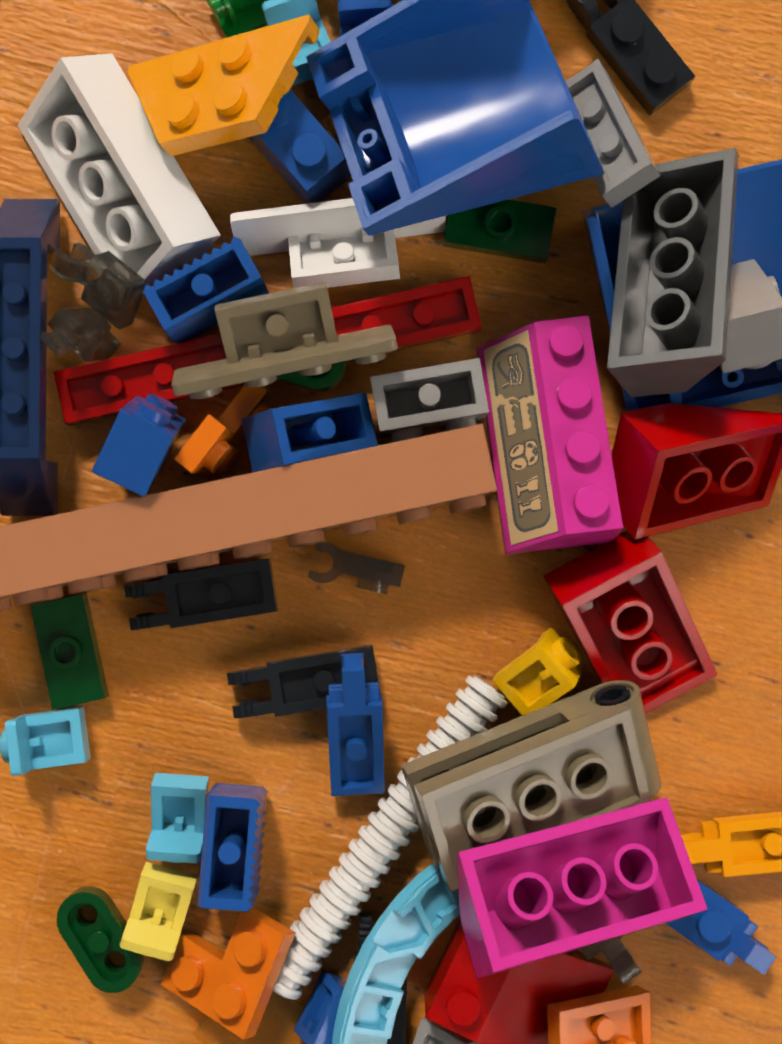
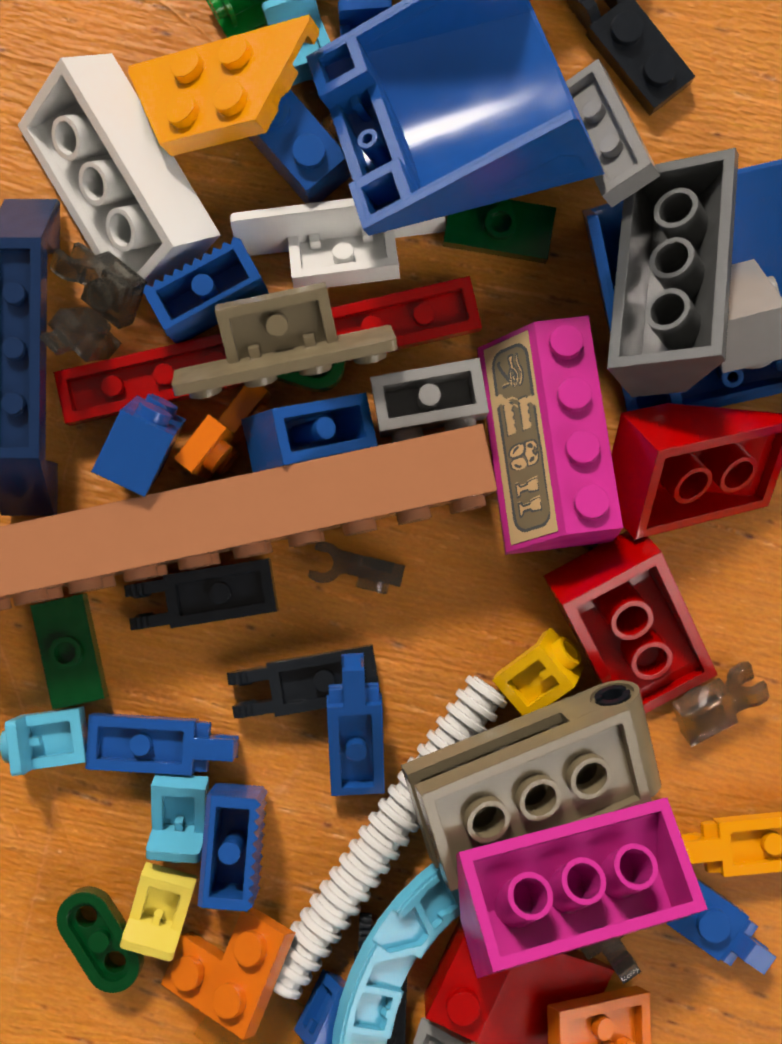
(155, 744): none -> blue hinge
(714, 706): none -> clear smoke plate

